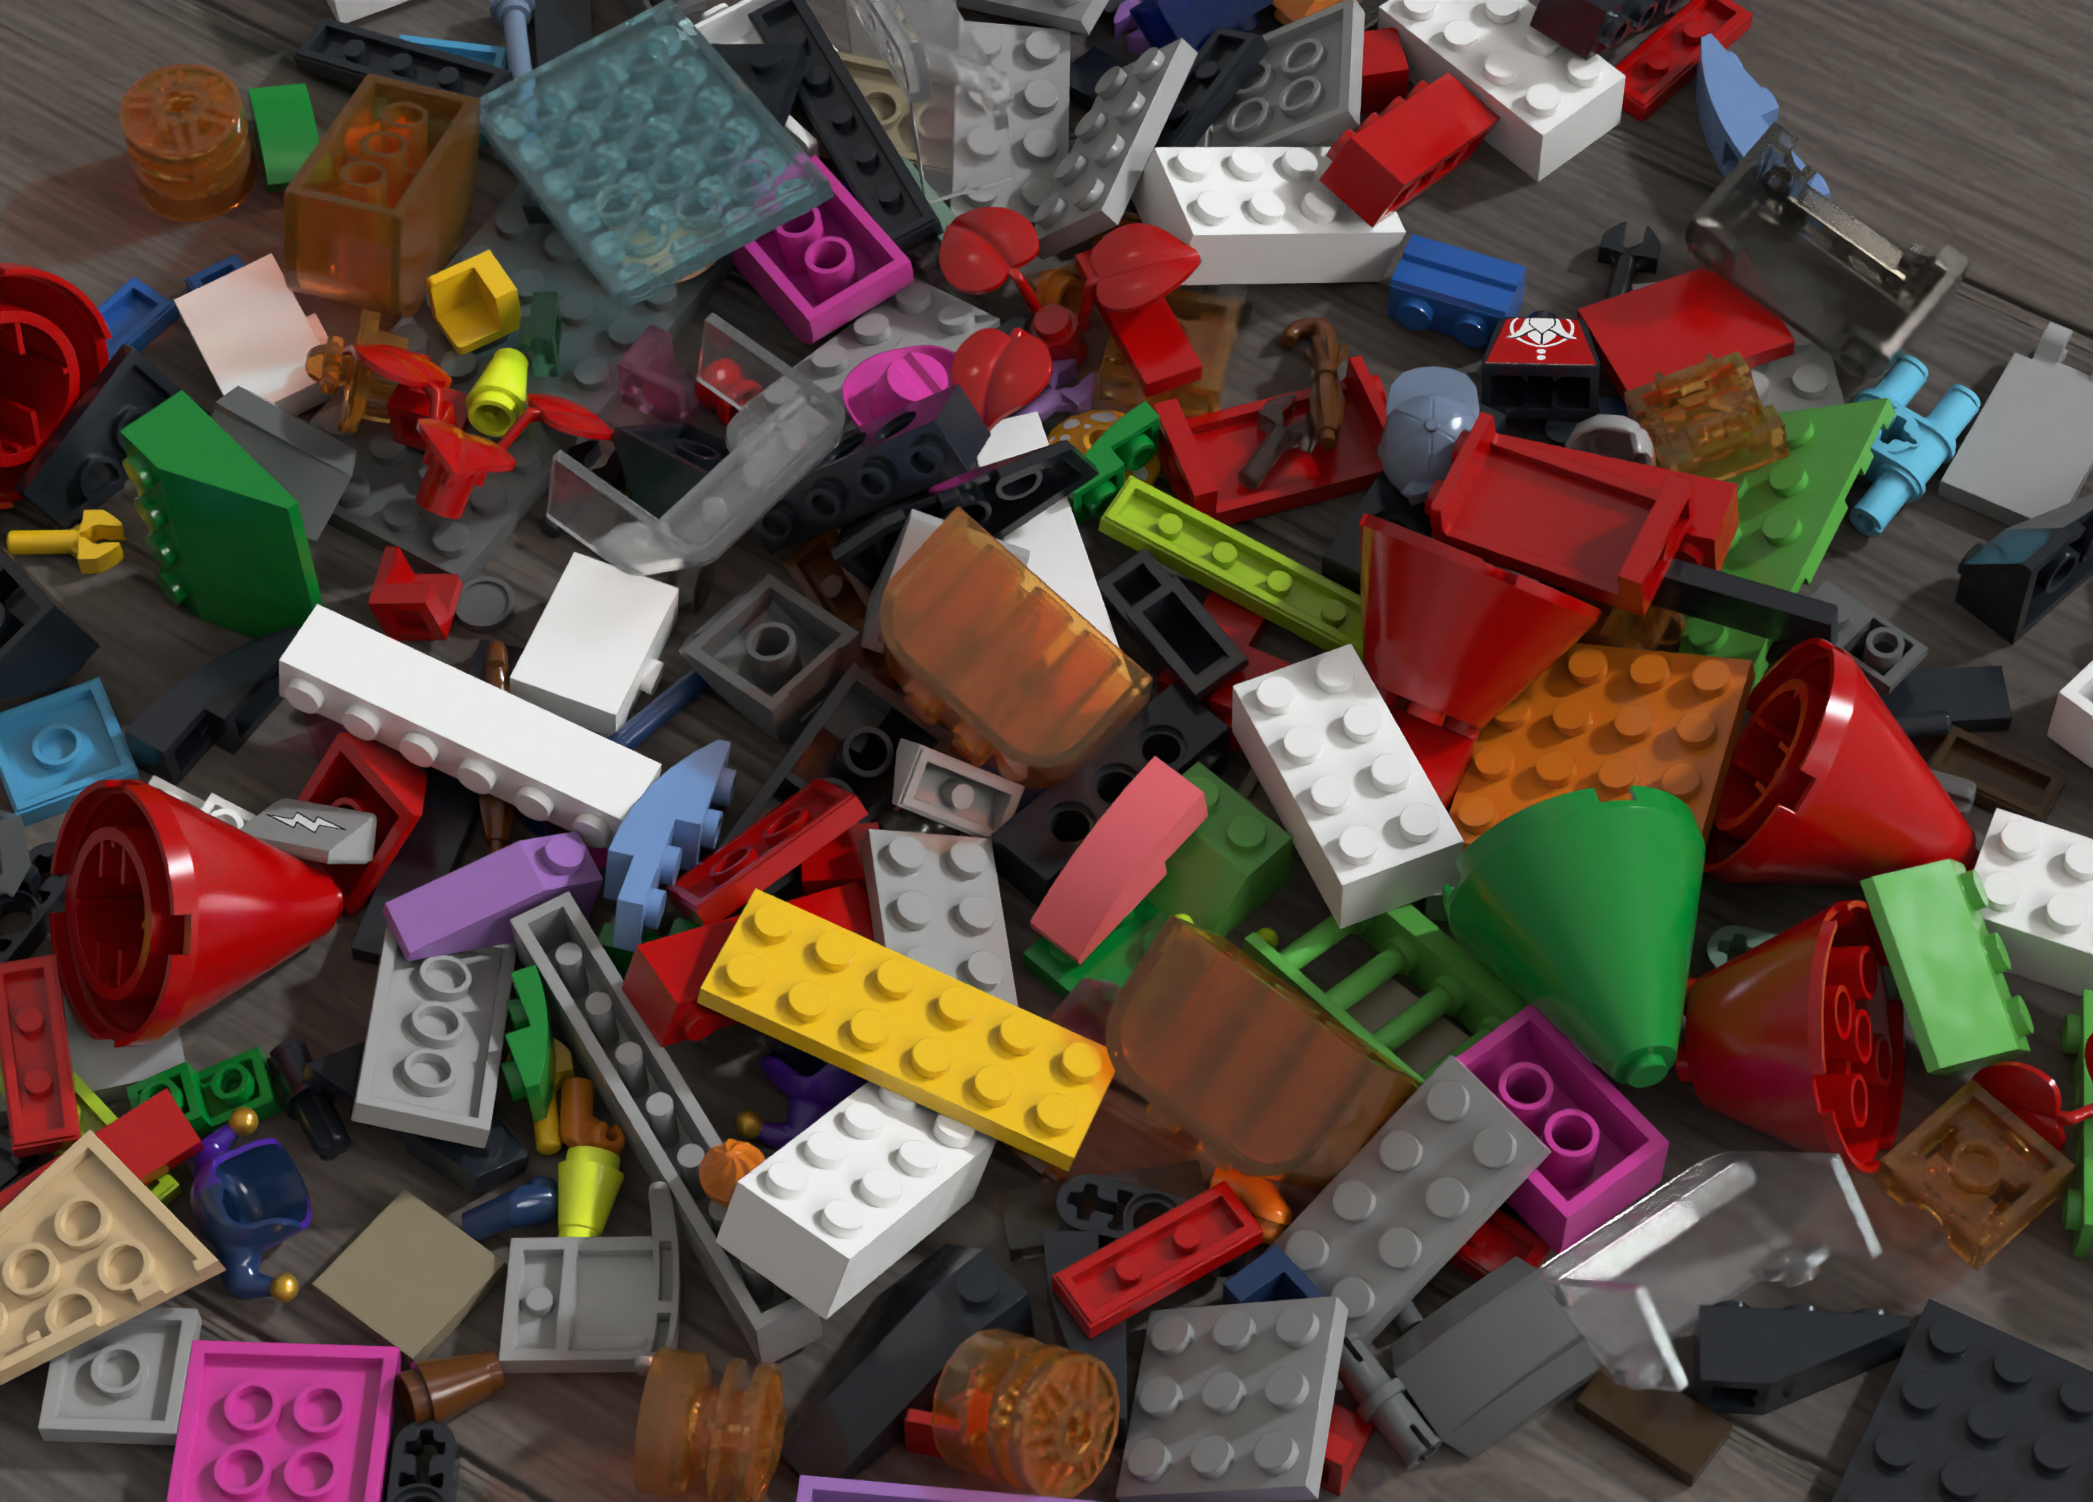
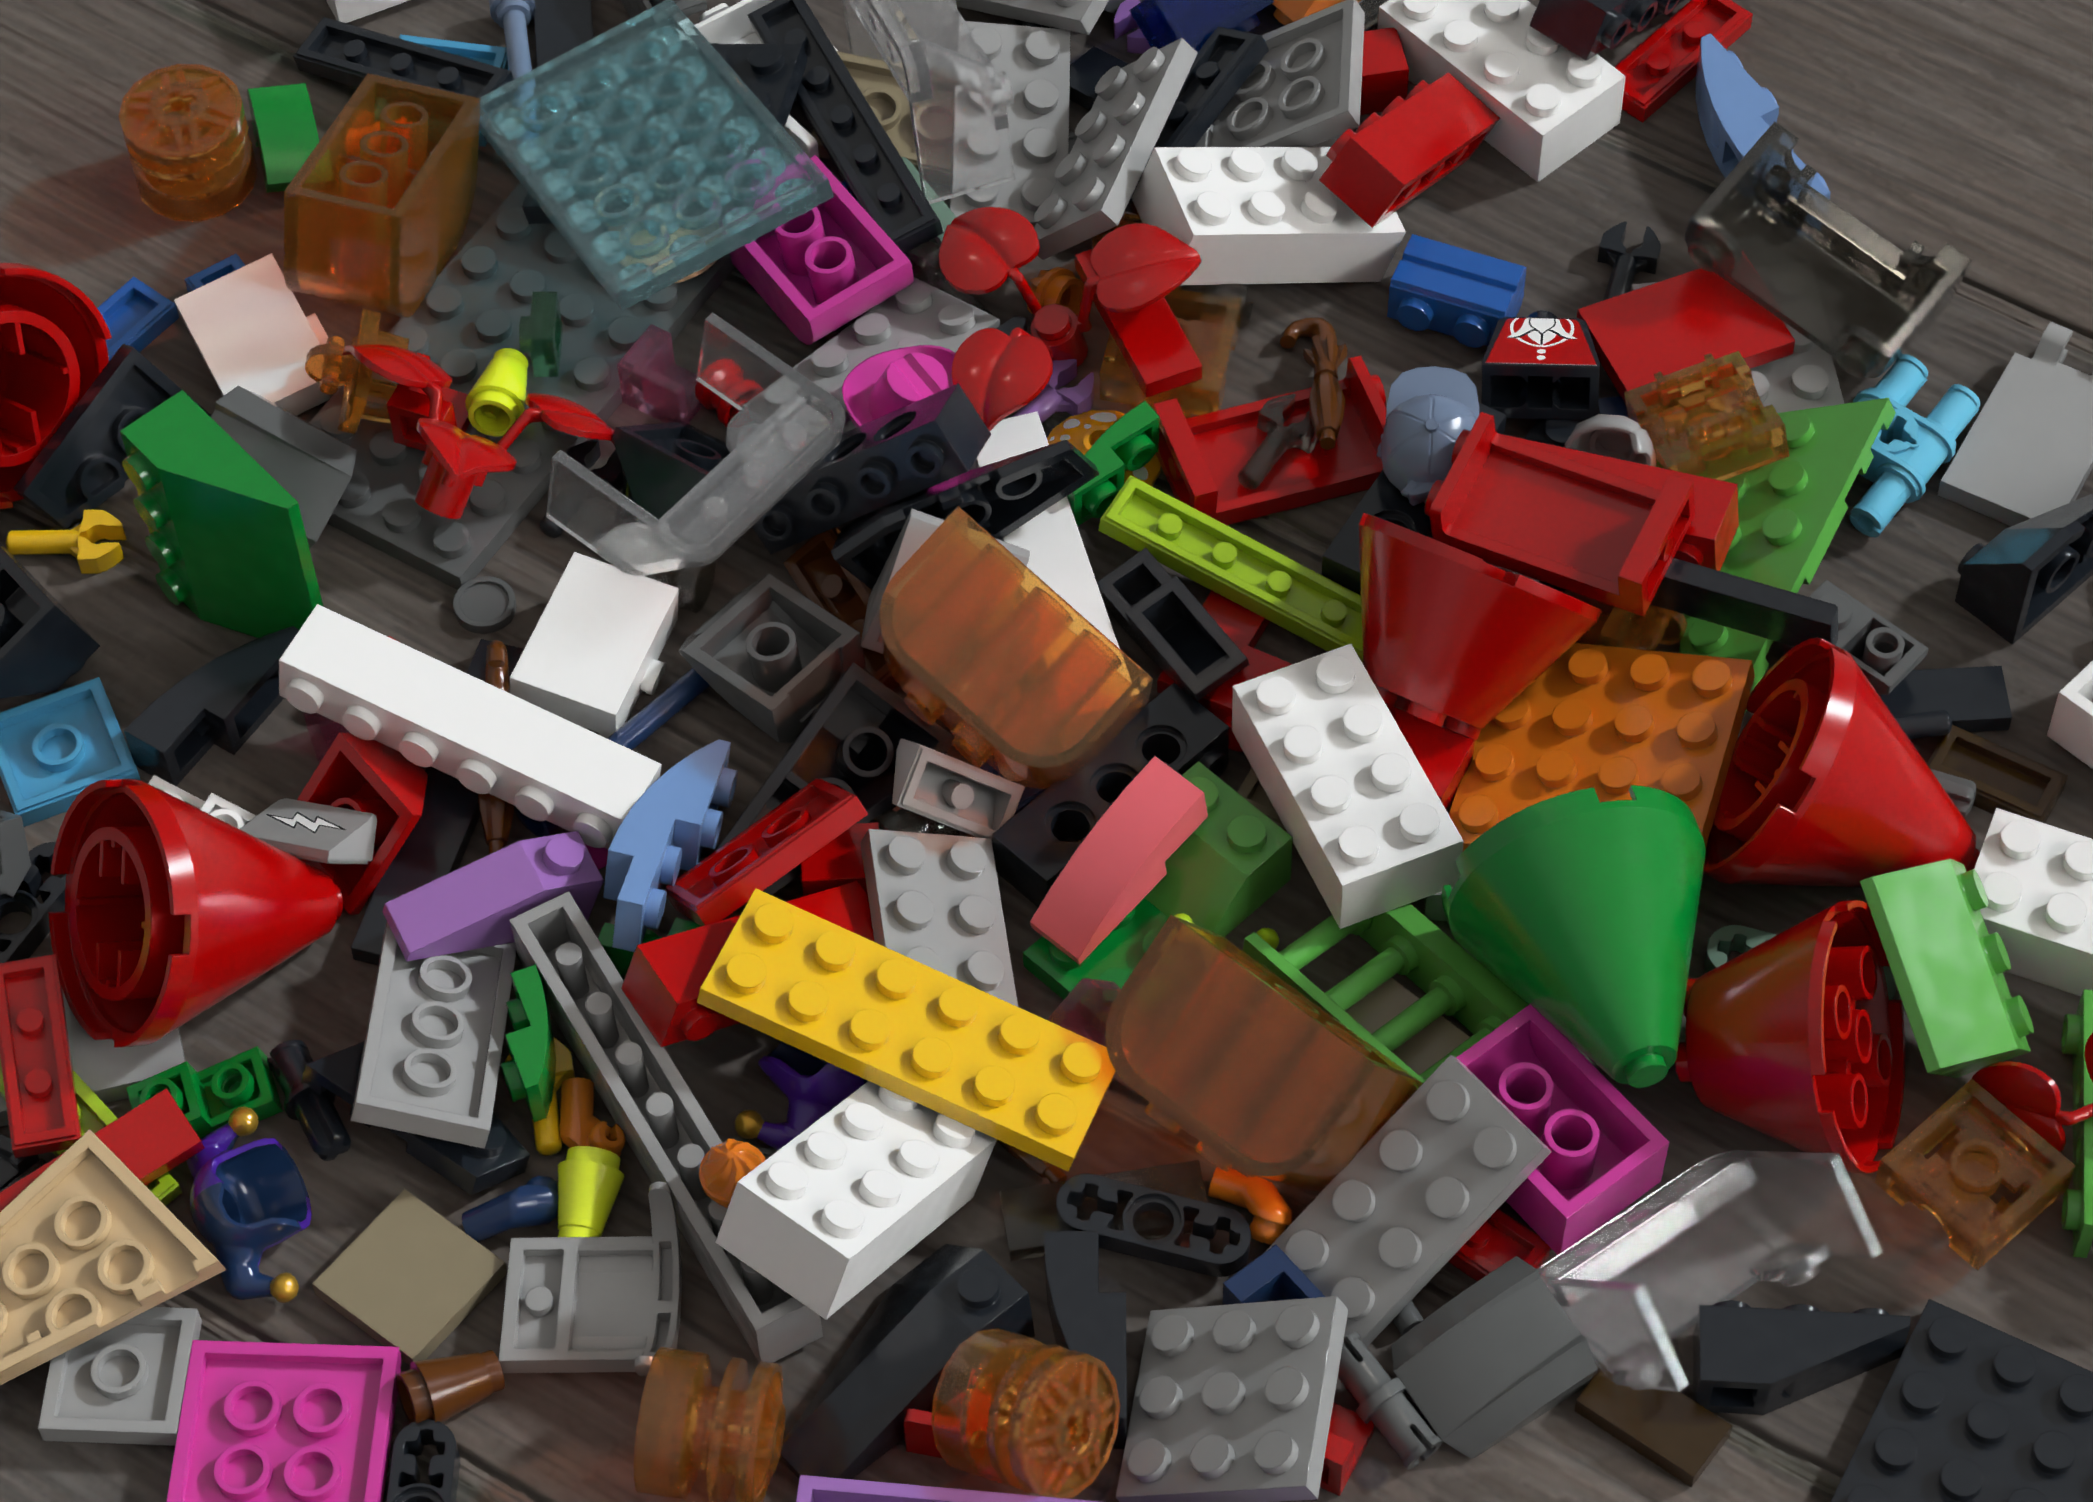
(410, 603): red panel -> none
(474, 302): yellow panel -> none
(1156, 1259): red tile -> none

